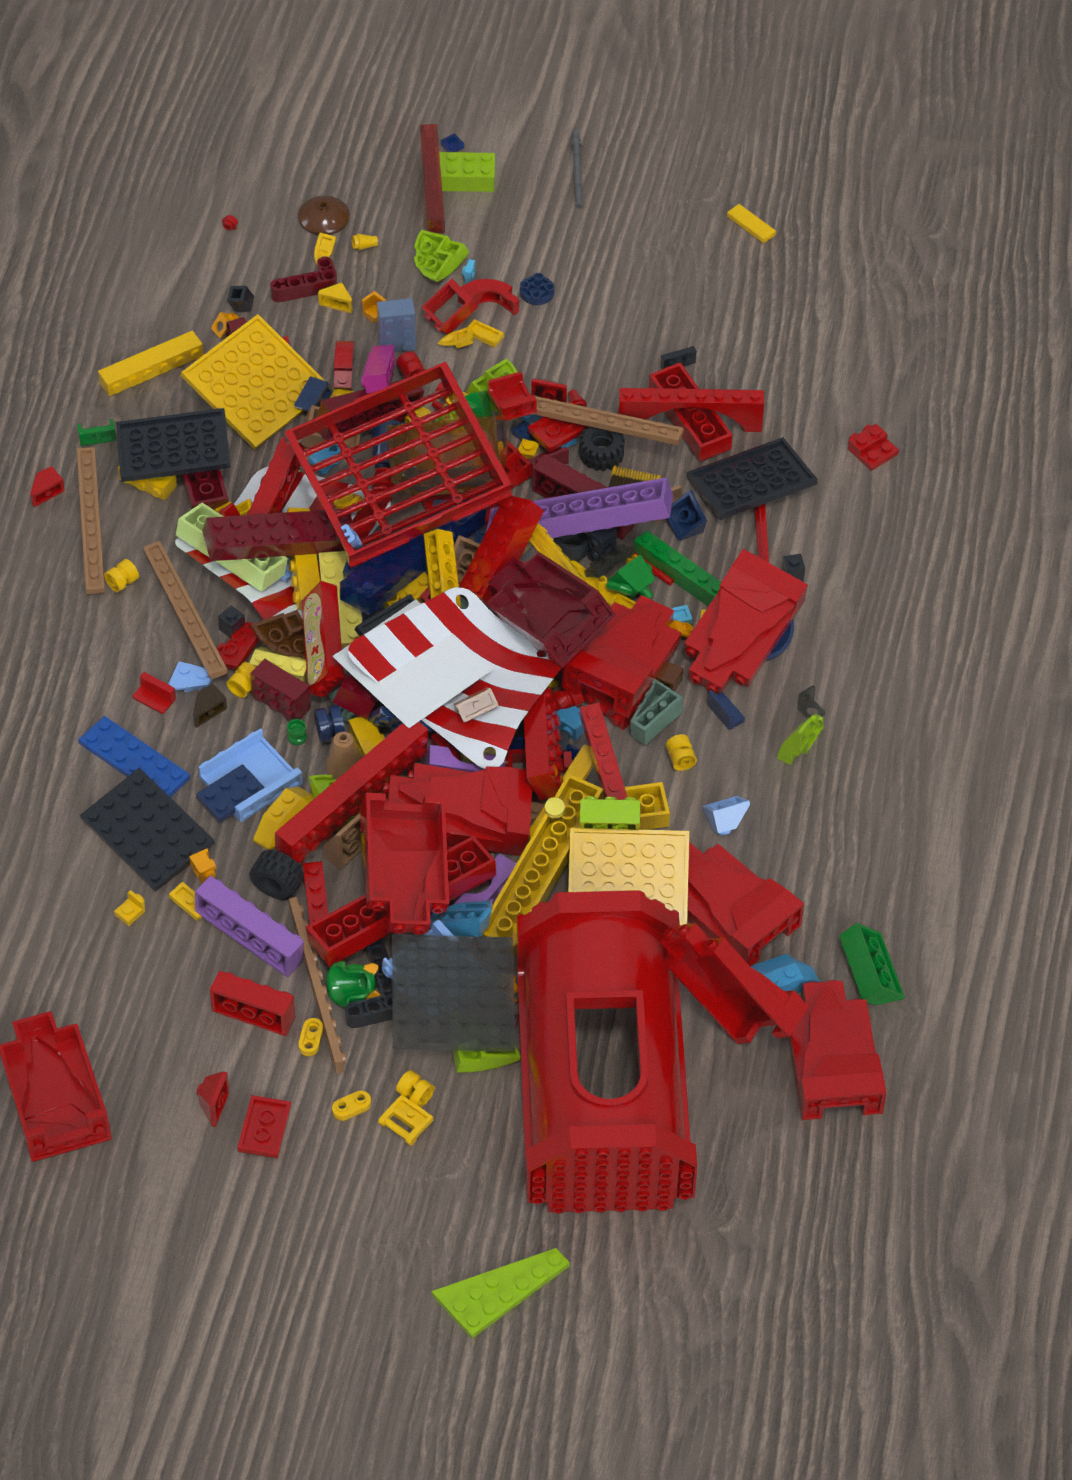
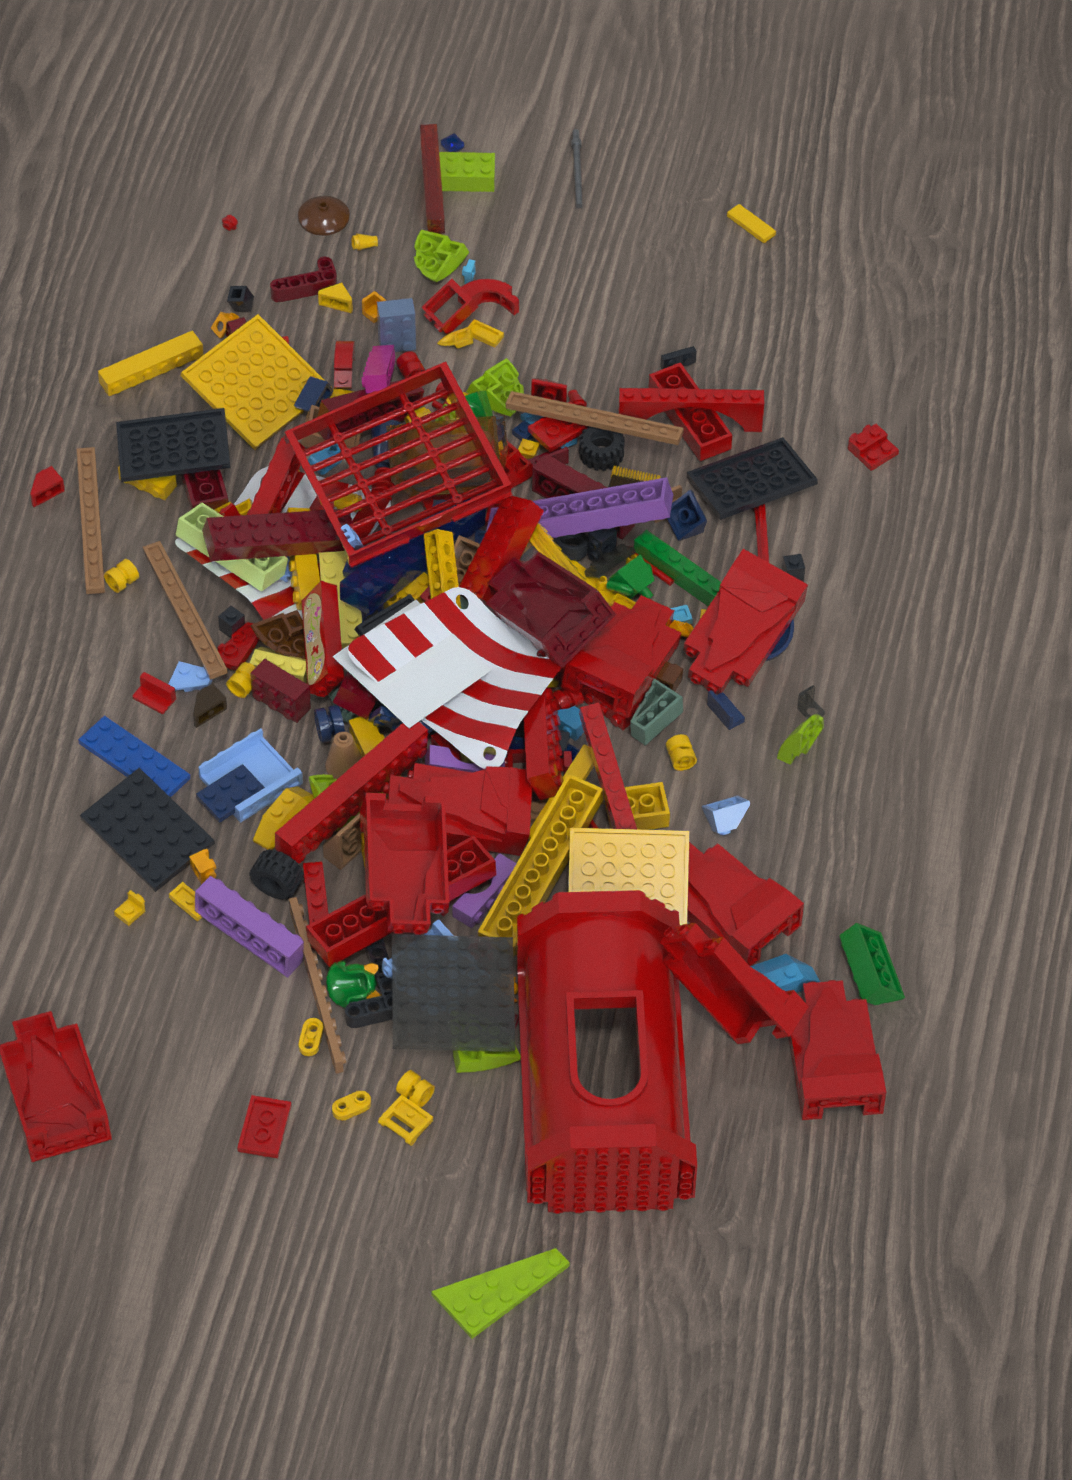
(97, 434): green hinge -> none
(213, 1096): red slope -> none
(252, 1003): red brick -> none
(296, 732): green wheel -> none
(324, 246): yellow plate -> none
(465, 918): dark azure wedge -> none
(476, 704): panel -> none
(511, 396): red panel -> none
(537, 289): dark blue tile -> none
(554, 807): light yellow tile -> none
(610, 813): lime brick -> none

